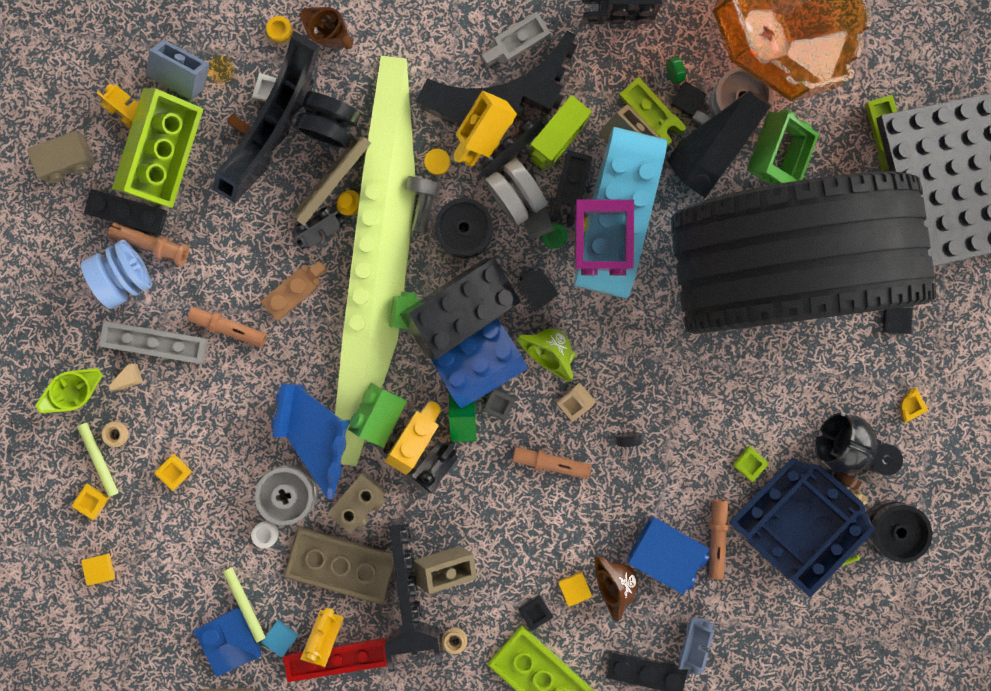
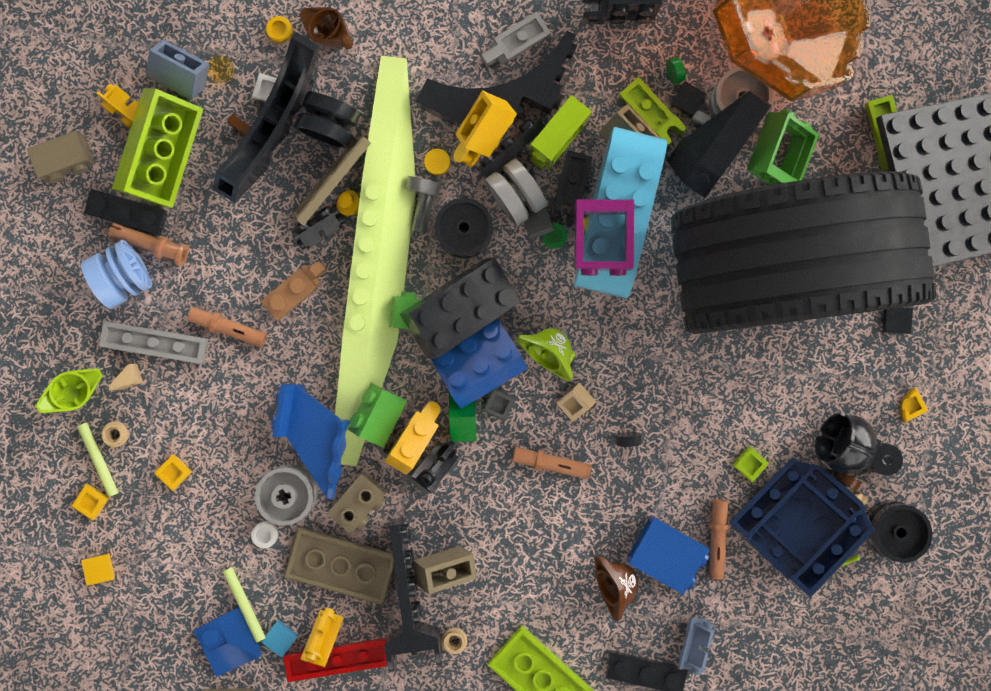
(535, 612): black tile -> none
(536, 288): black piece -> none
(575, 589): yellow tile -> none

